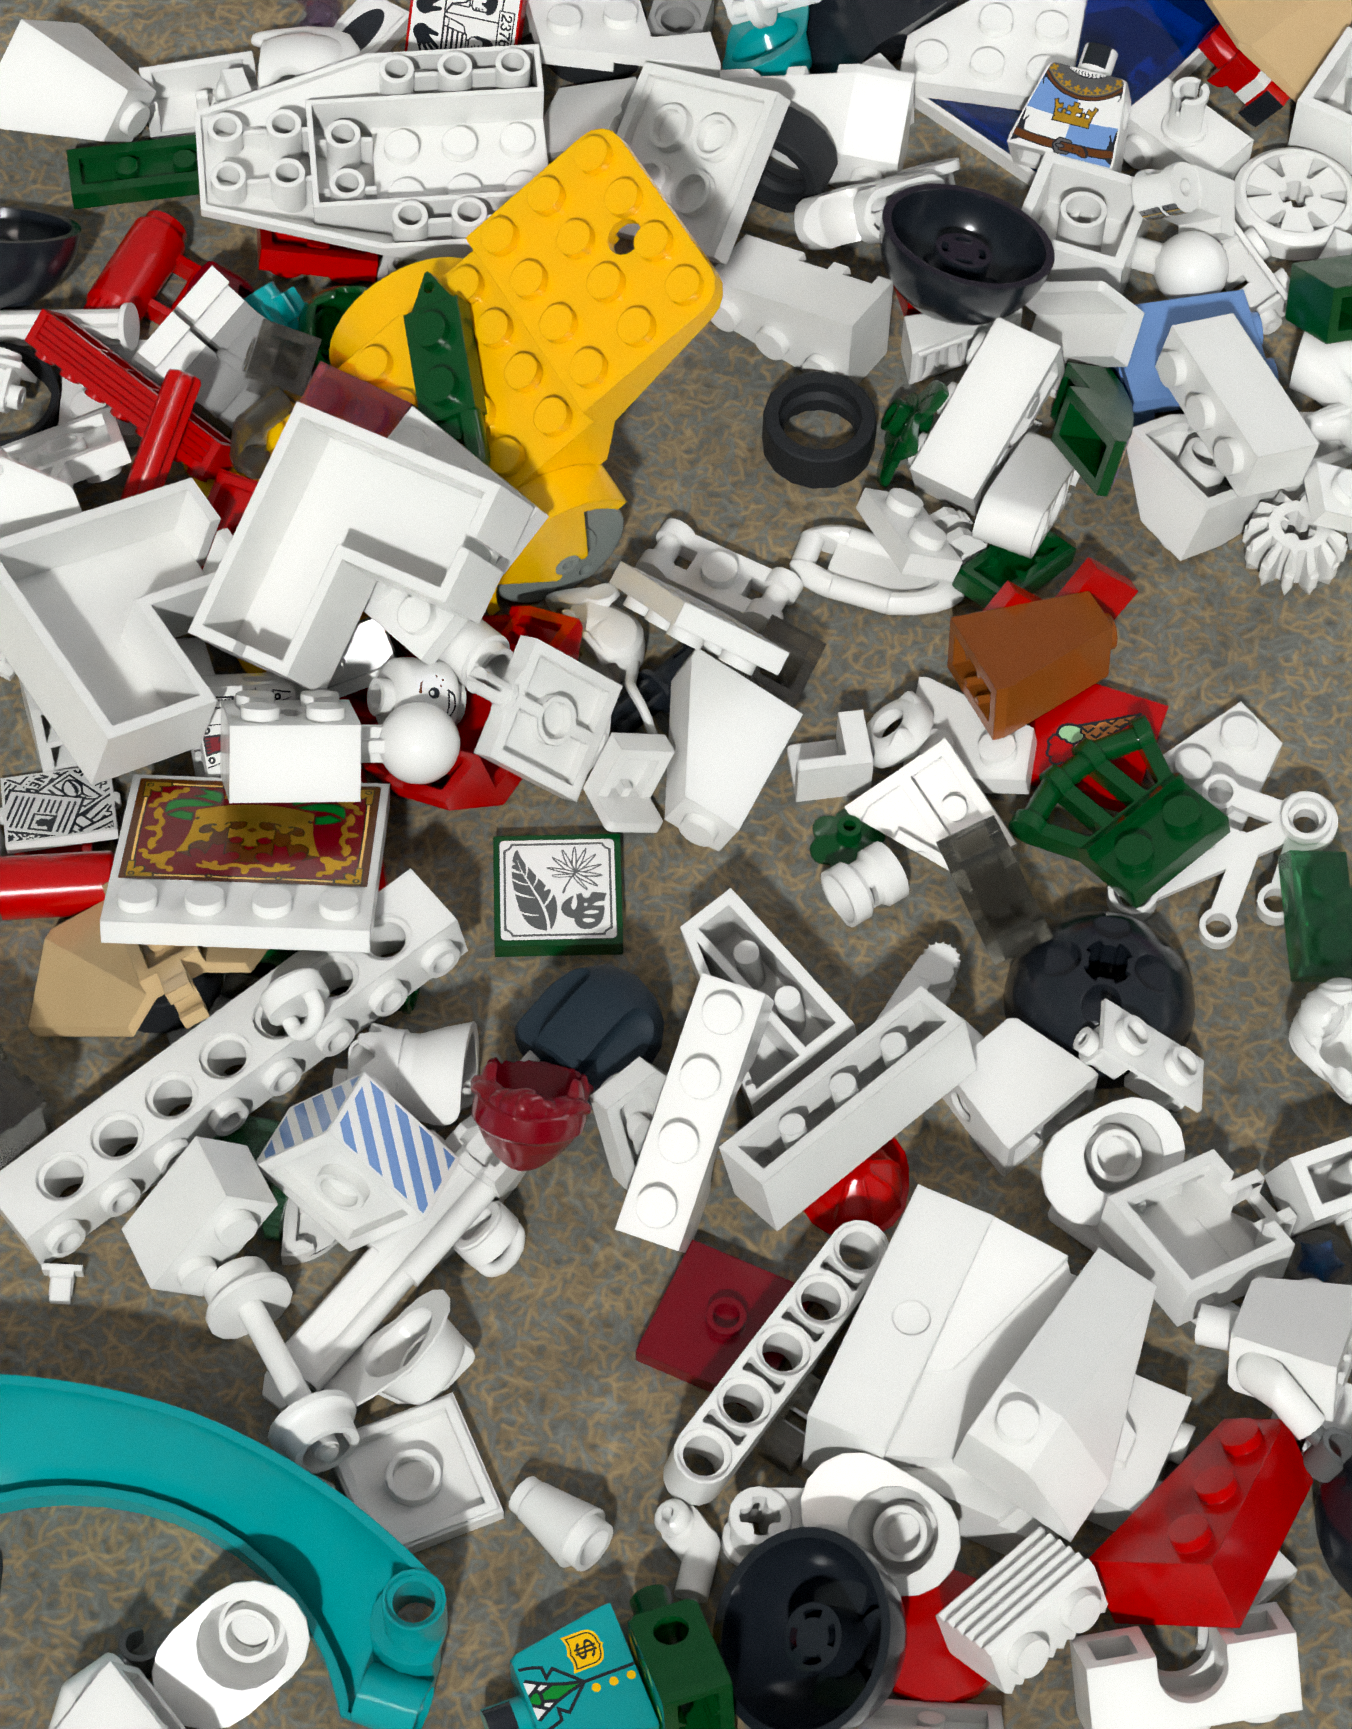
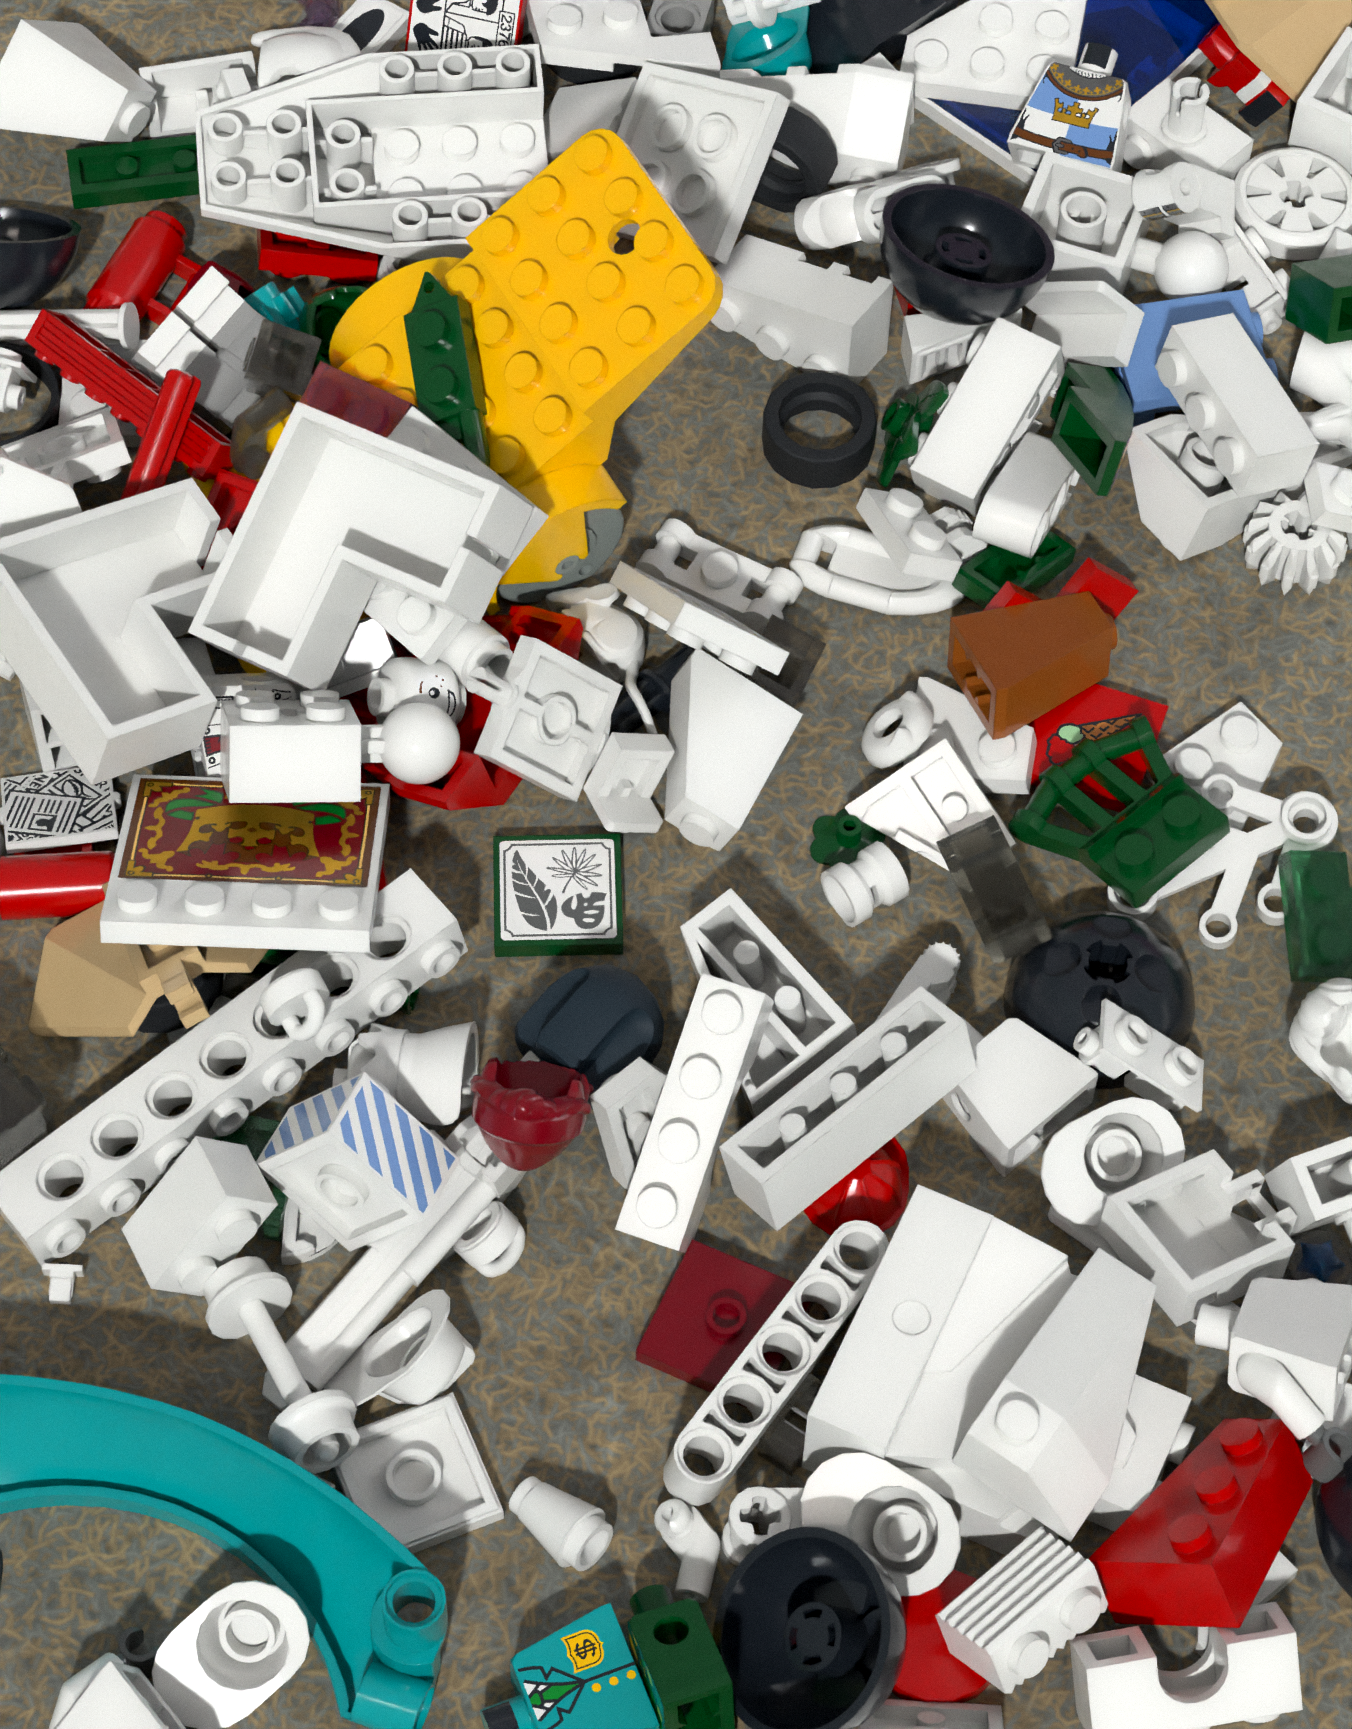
(833, 766): white panel -> none

